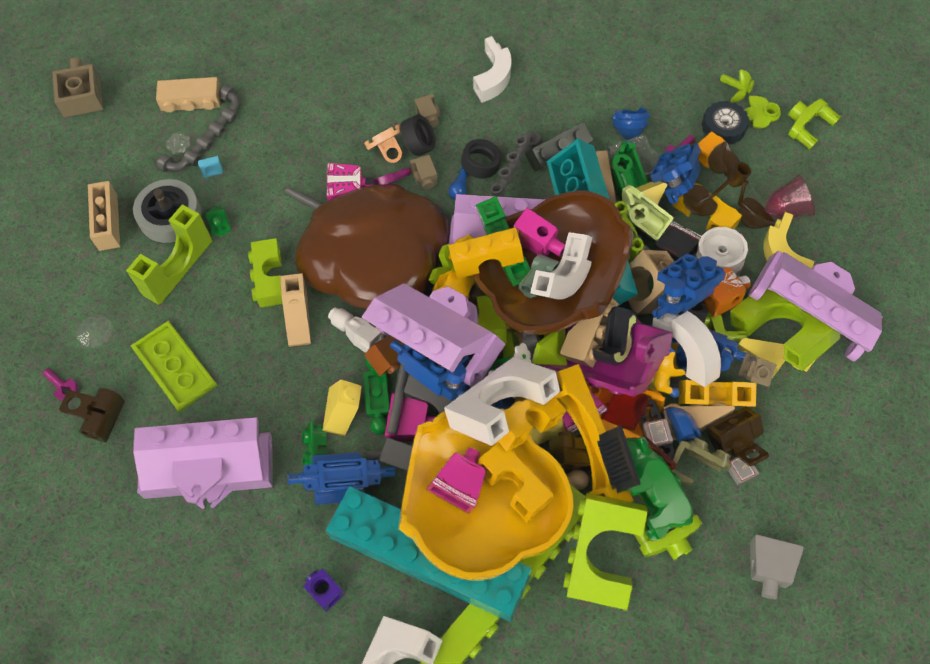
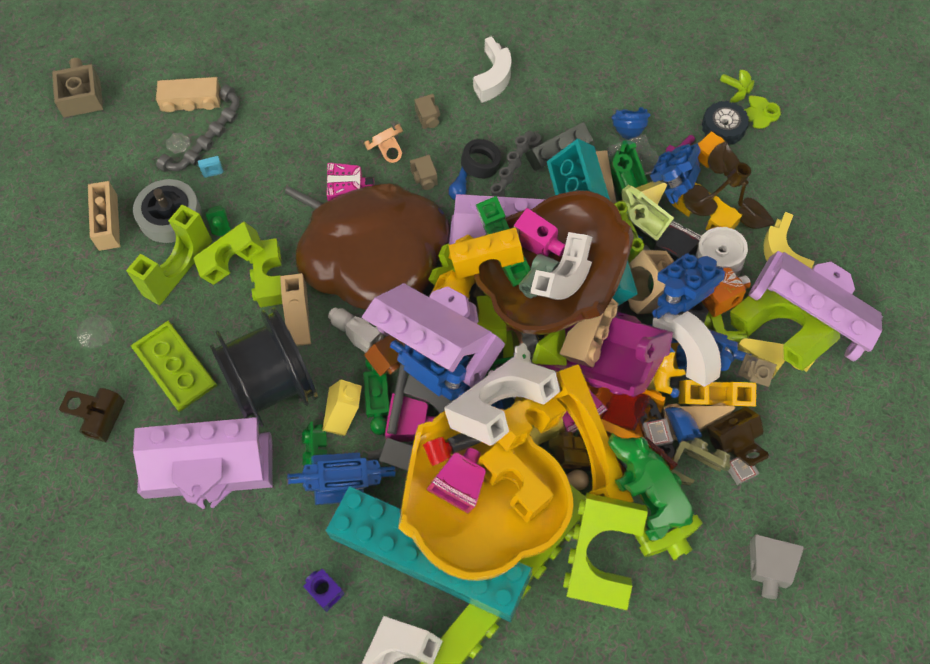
(60, 384): magenta bar -> none
(213, 261): none -> lime arch
(264, 367): none -> black wheel
(386, 179): magenta bar -> none
(418, 135): black tyre -> none
(441, 449): none -> piece
(617, 337): black animal -> none
(618, 460): black window -> none
(791, 198): clear pink helmet -> none
(804, 114): lime connector -> none

